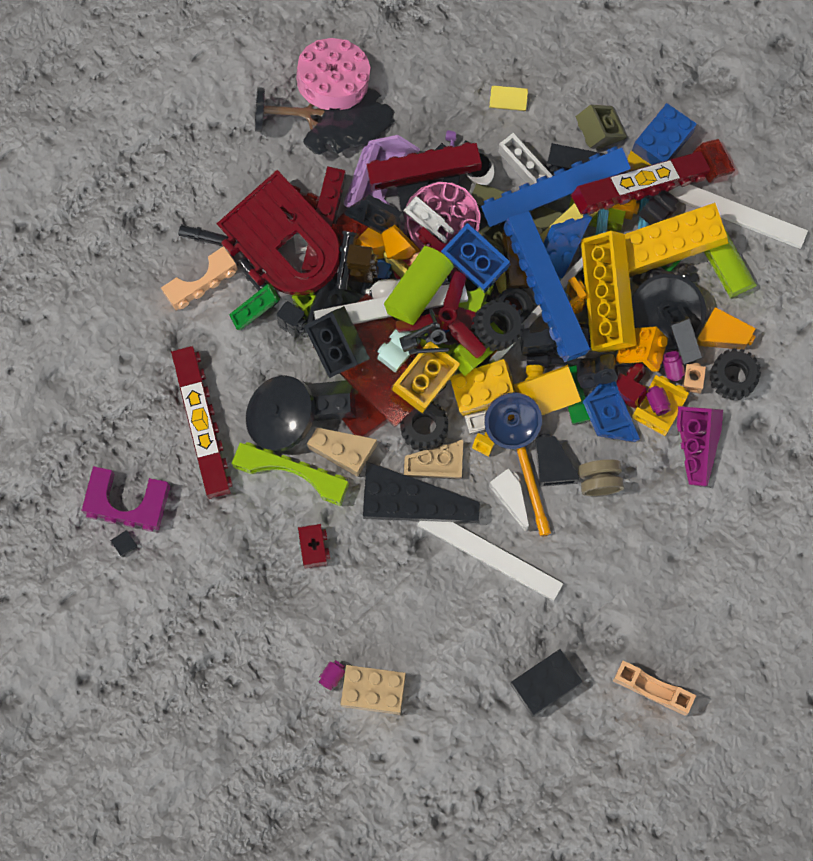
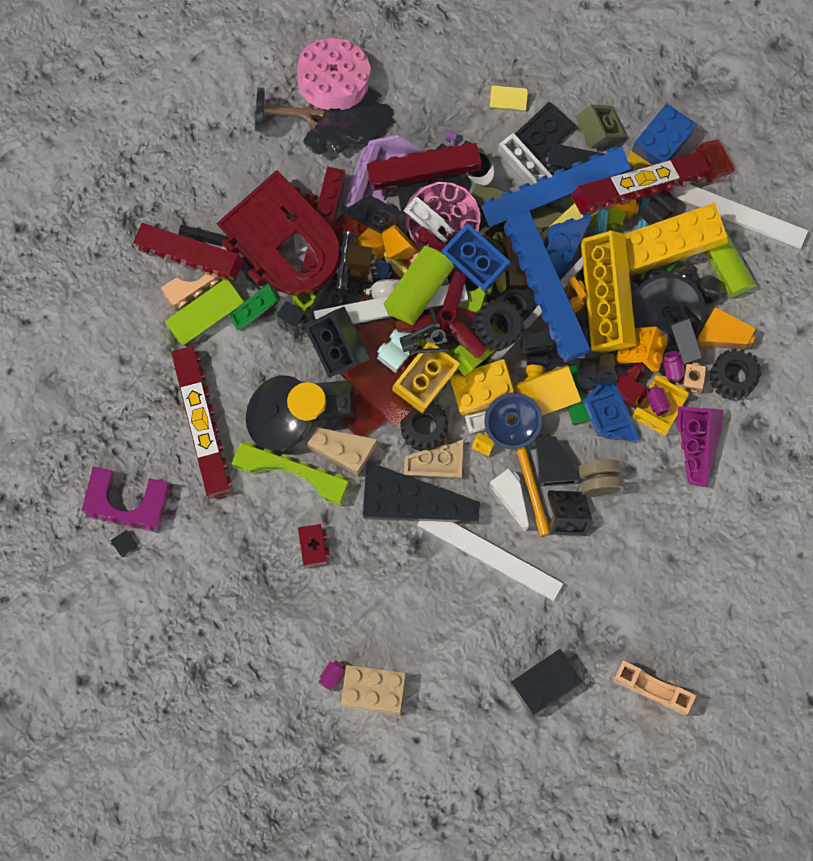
(188, 251): none -> dark red brick
(204, 312): none -> lime brick
(306, 401): none -> yellow tile
(544, 128): none -> black tile
(569, 513): none -> black bracket
(710, 288): none -> black head

